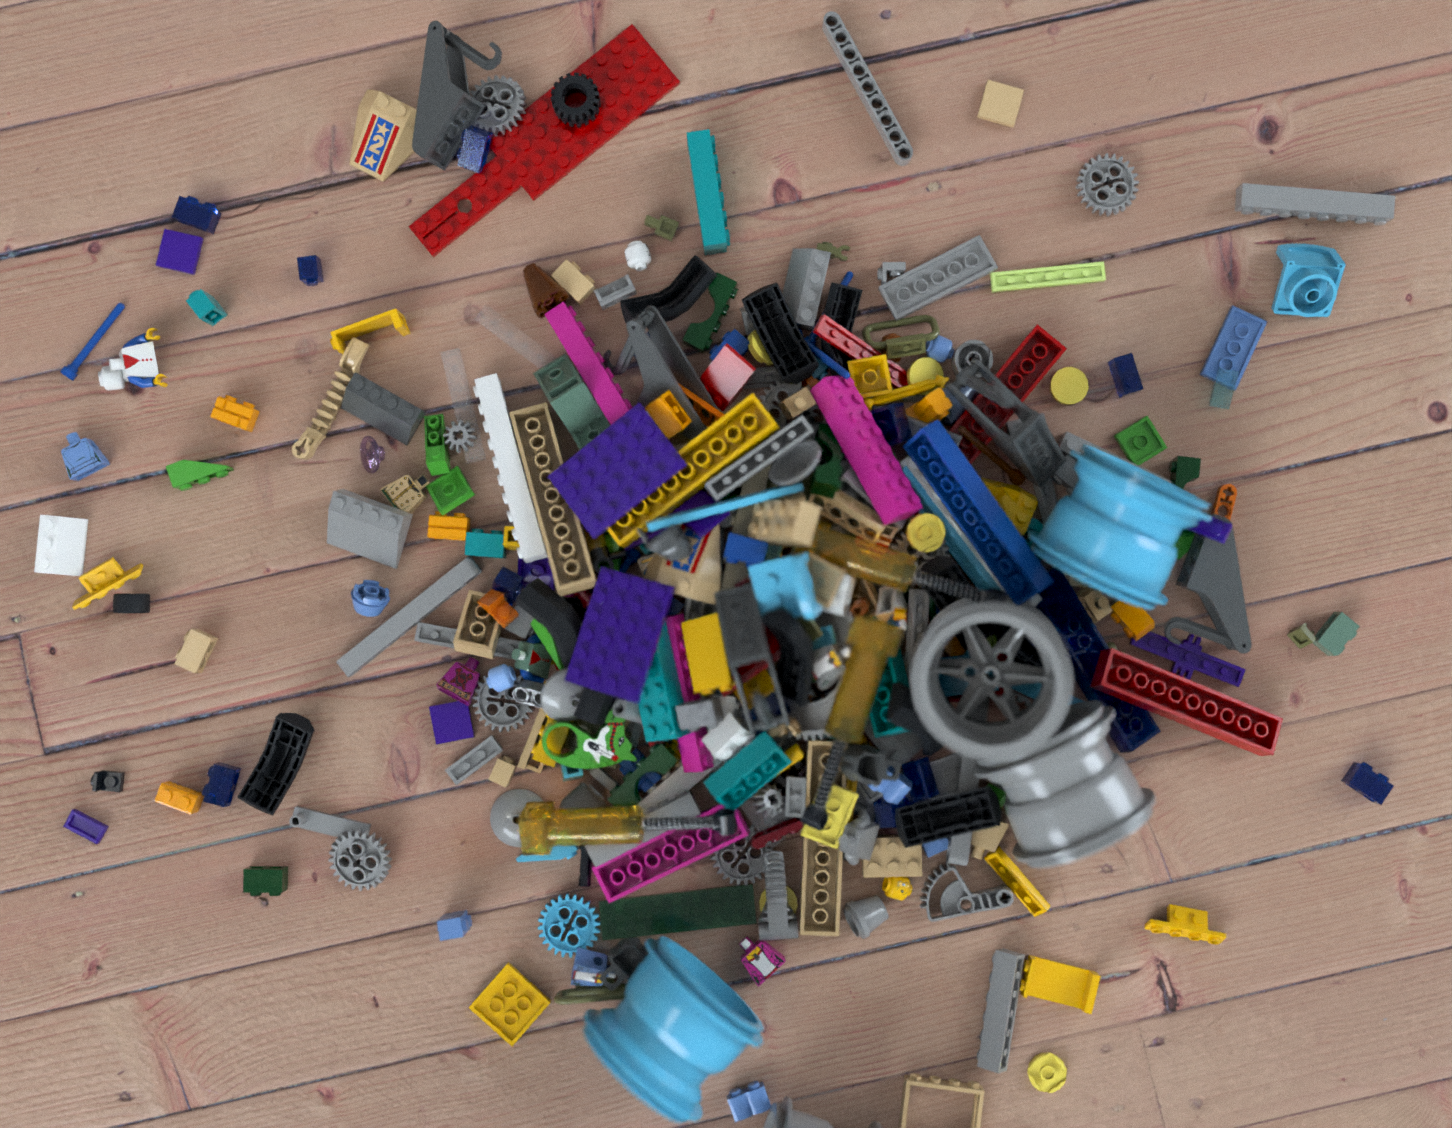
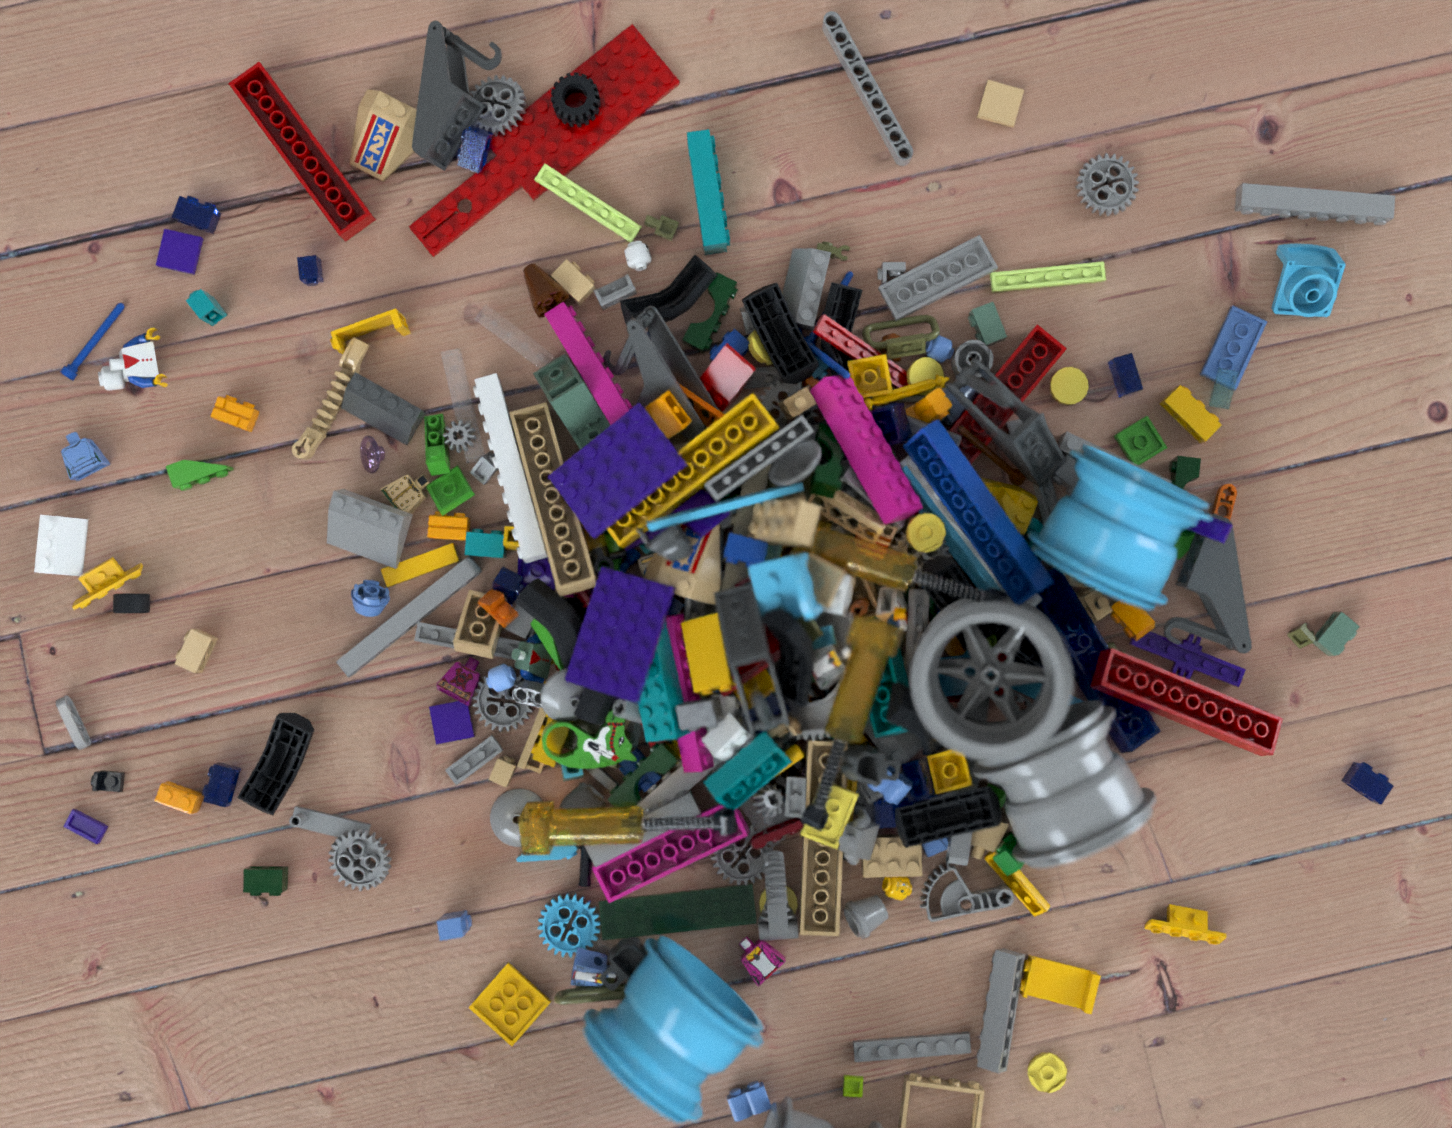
(73, 722): none -> light grey beam
(302, 151): none -> red brick
(420, 565): none -> yellow tile
(484, 468): none -> light grey bracket
(587, 203): none -> yellowish green tile
(852, 1086): none -> lime tile
(911, 1046): none -> light grey plate
(949, 771): none -> yellow slope
(987, 324): none -> sand green brick
(1004, 856): none -> green brick
(1191, 413): none -> yellow brick

